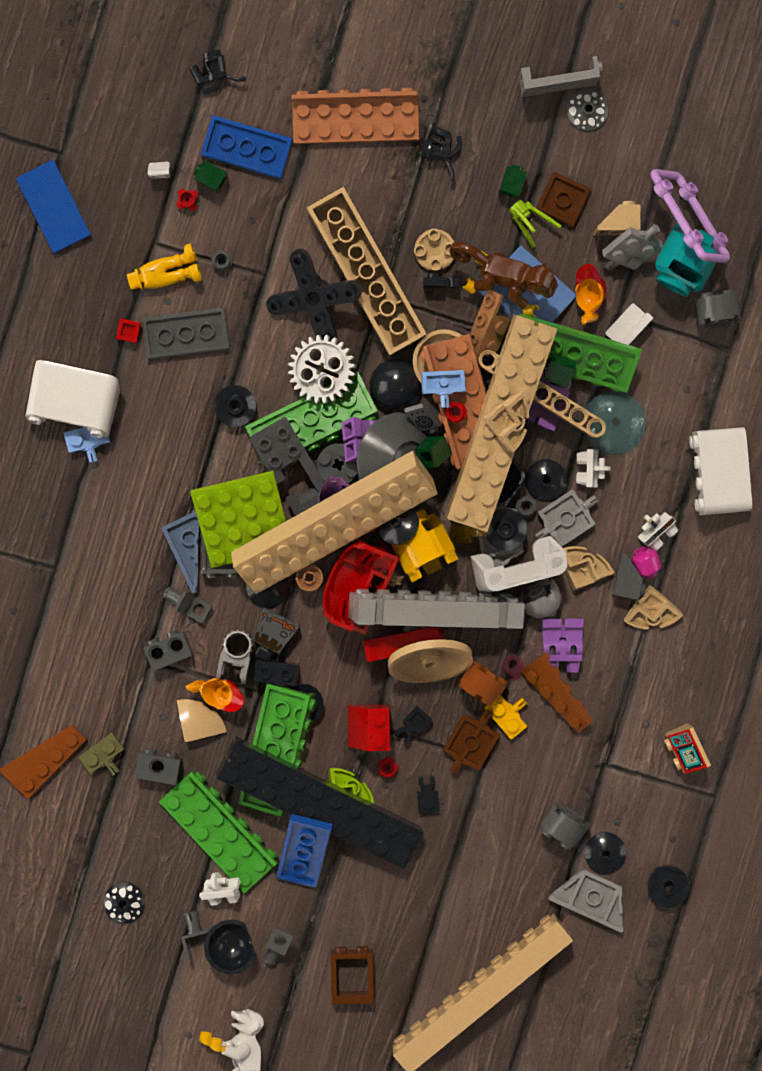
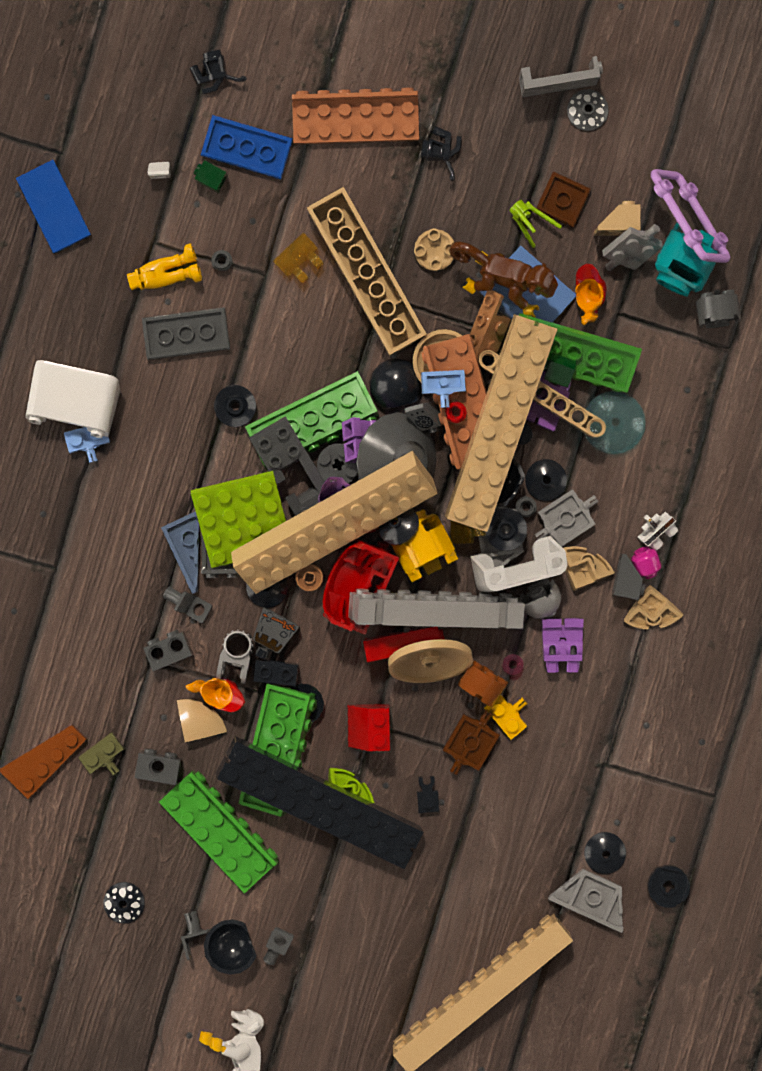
(128, 330): red plate -> none
(183, 194): red plate -> none
(219, 887): white hips -> none
(295, 255): none -> clear yellow plate
(304, 850): blue tile -> none
(313, 295): black piece -> none
(329, 352): white gear -> none
(352, 997): reddish brown window -> none
(388, 761): red plate -> none
(395, 579): tan plate -> none
(415, 722): black plate -> none
(433, 451): dark green brick -> none
(436, 281): black plate -> none
(508, 421): tan brick -> none
(513, 181): dark green brick -> none
(550, 685): dark orange wing -> none
(564, 825): dark grey brick -> none
(594, 471): white hips -> none
(628, 325): white panel -> none
(687, 749): slope -> none
(722, 471): white windscreen -> none

